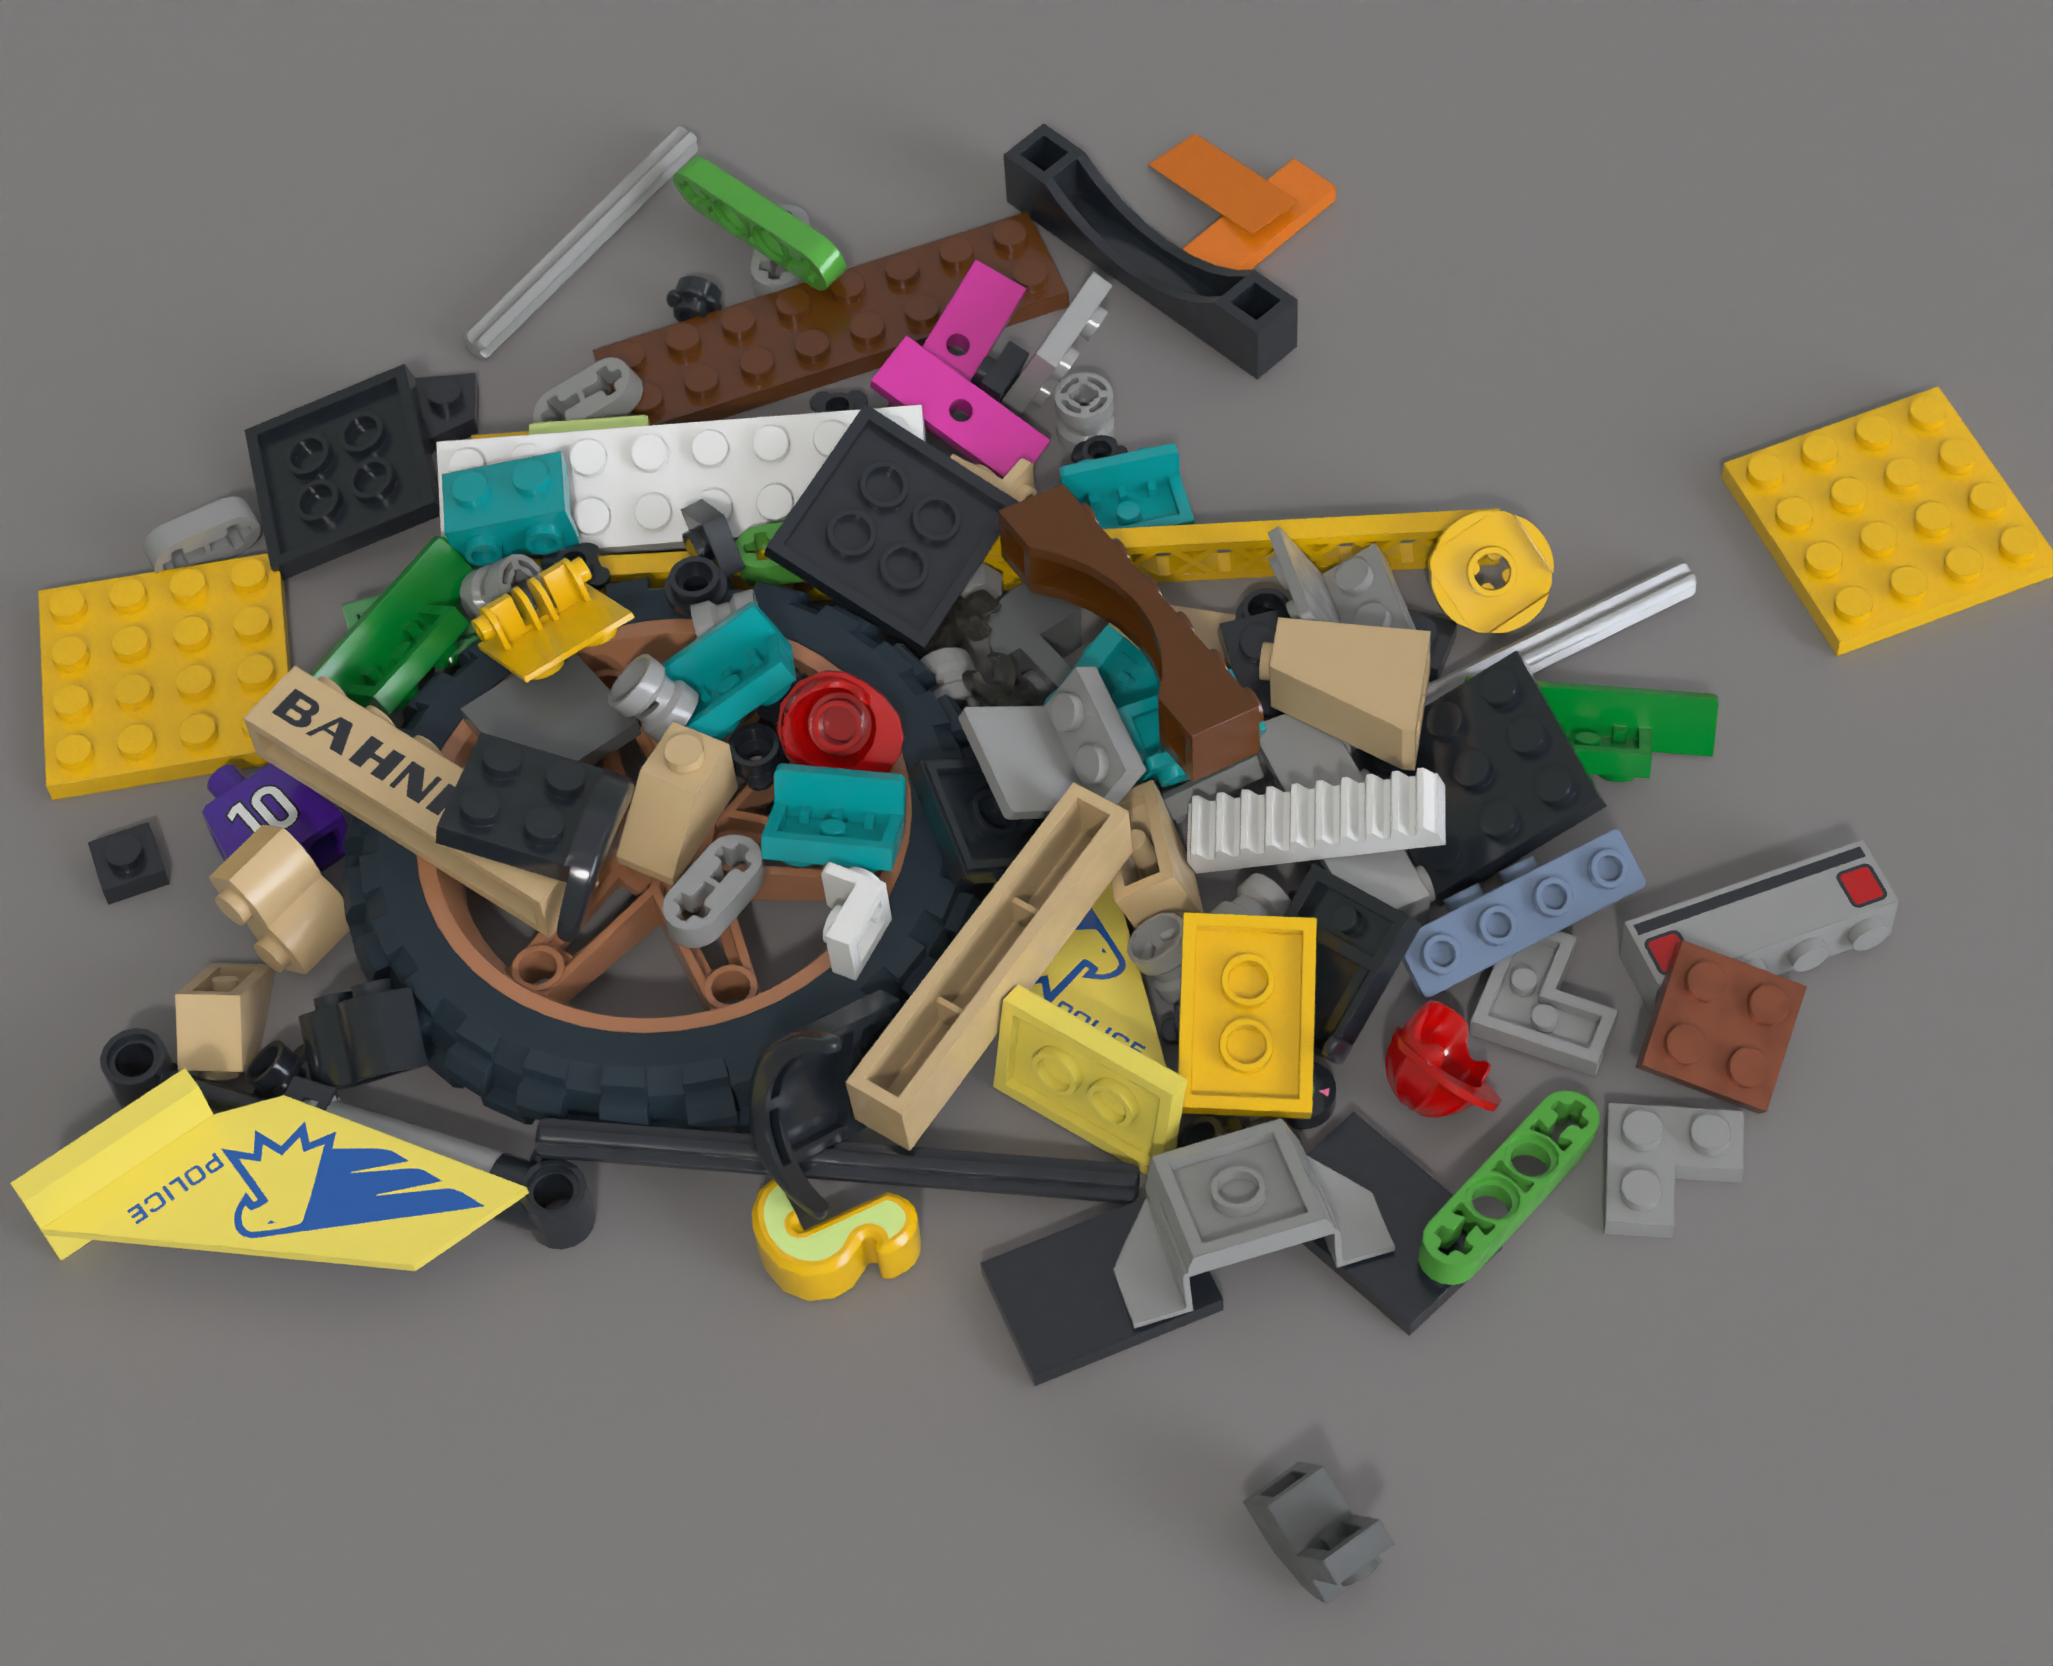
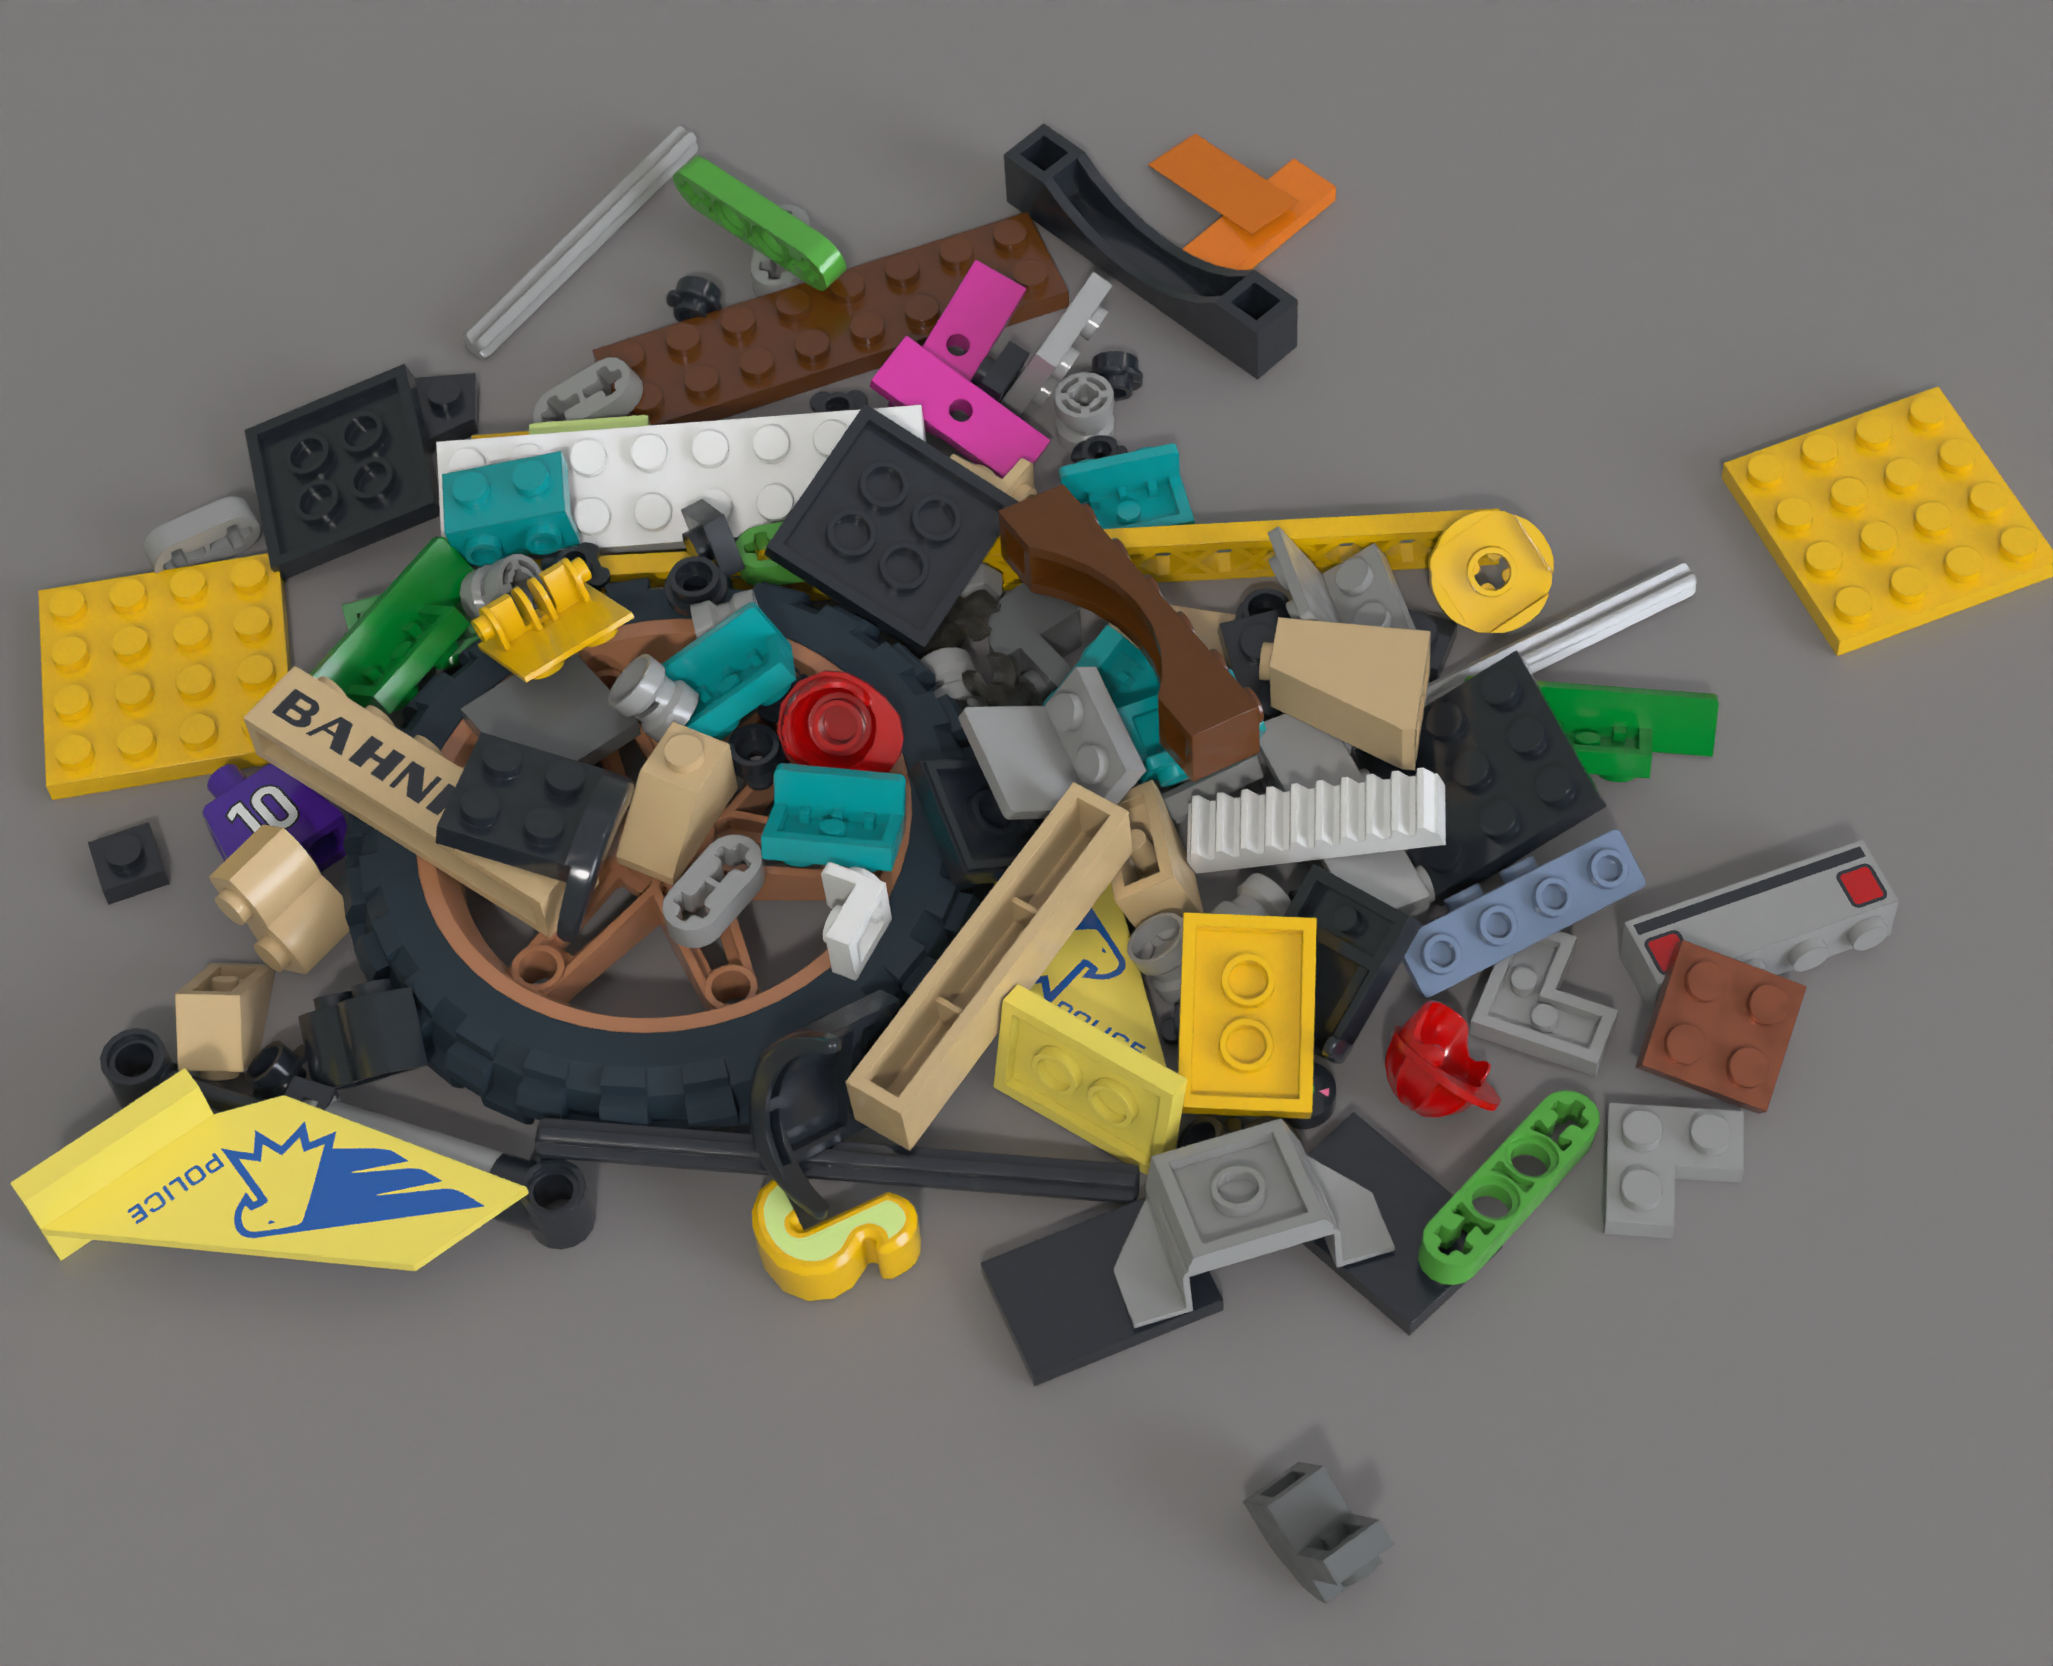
(1120, 370): none -> black plate

